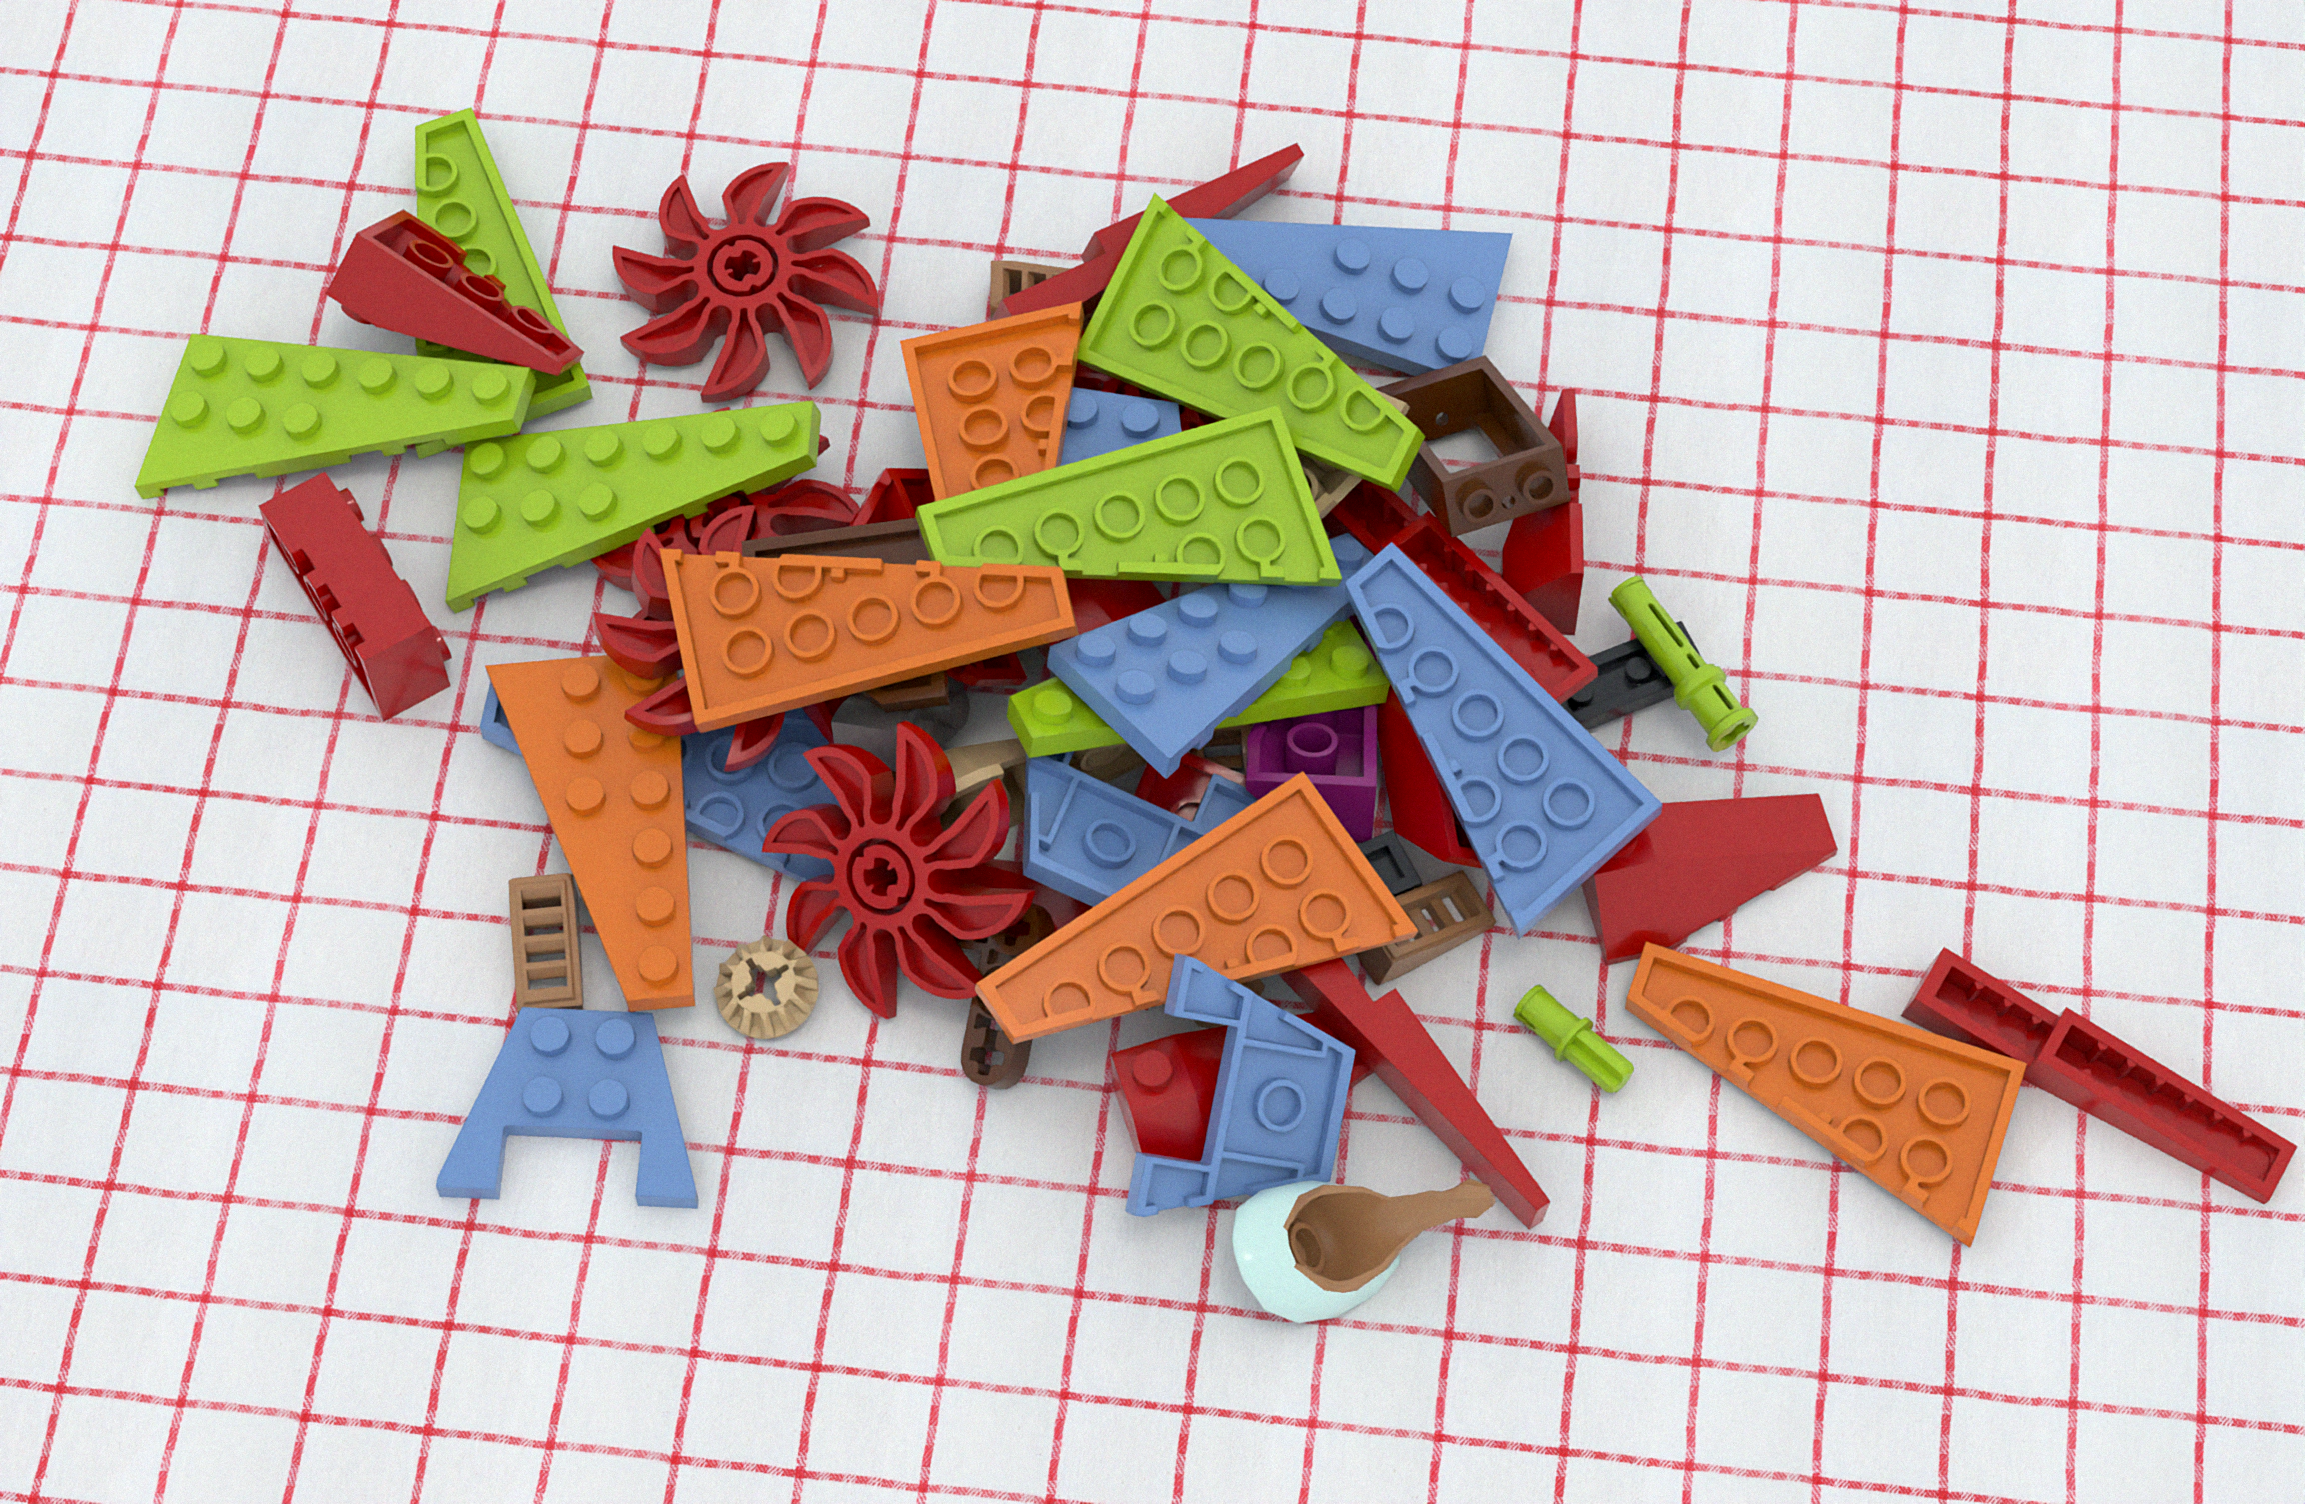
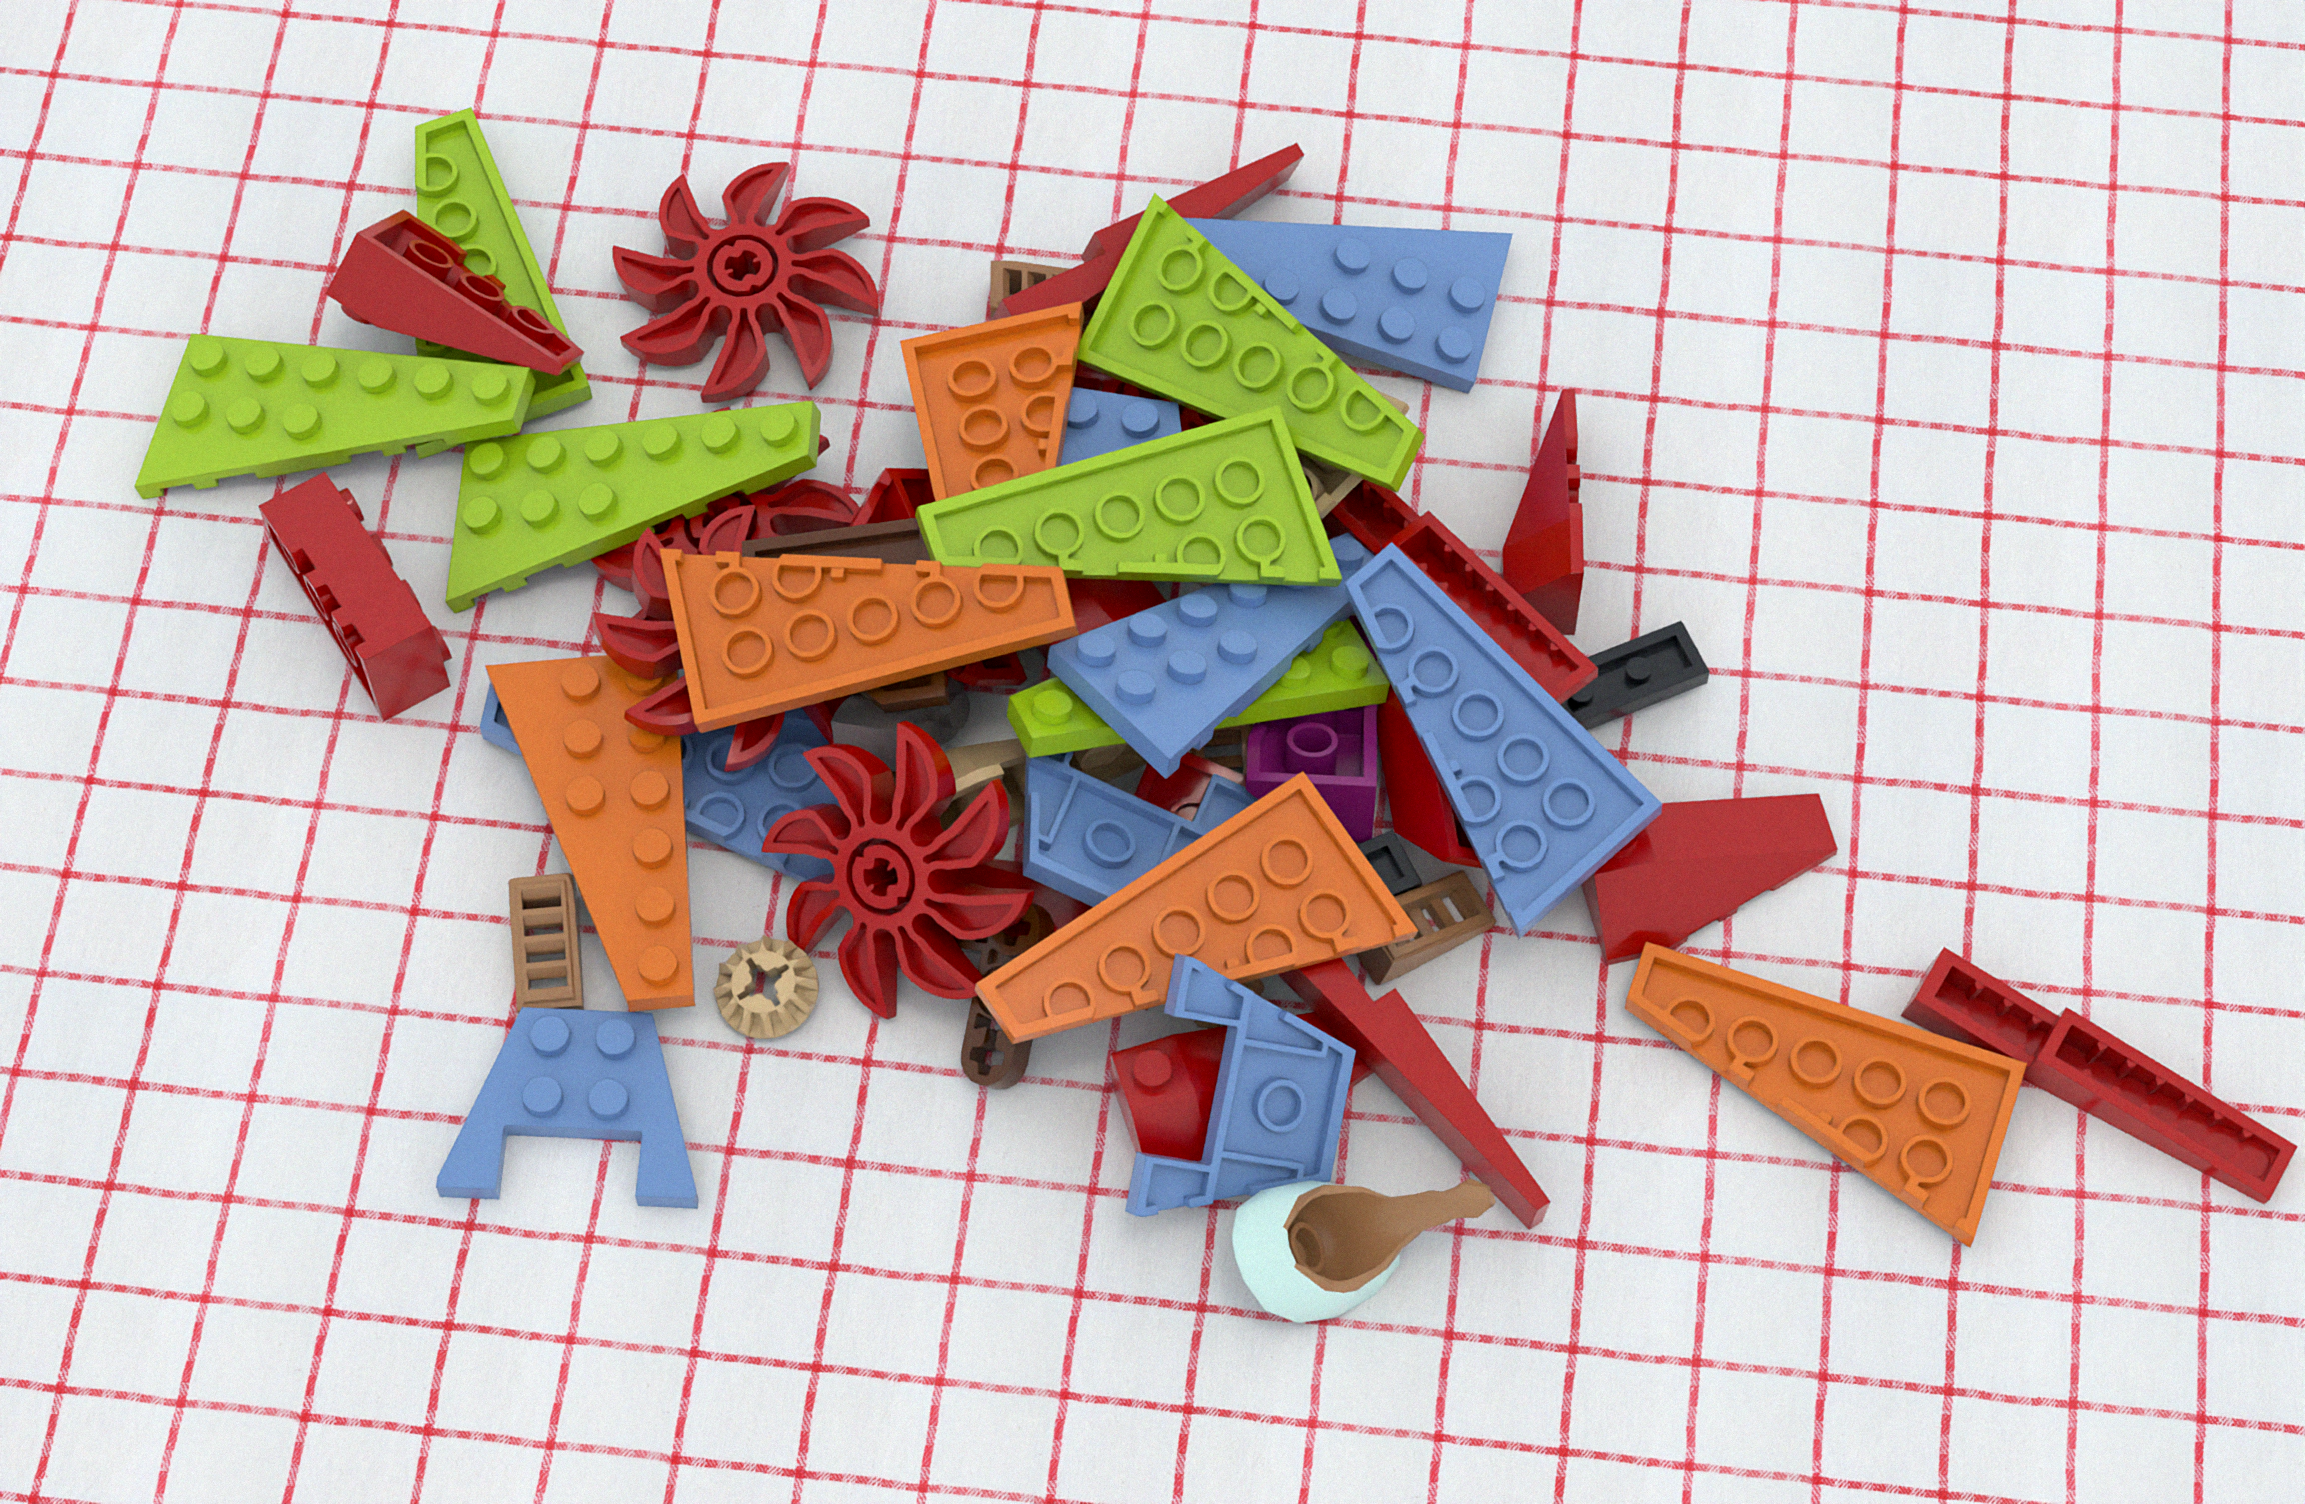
(1480, 399): reddish brown piece -> none
(1573, 1039): lime axle -> none
(1697, 684): lime pin -> none

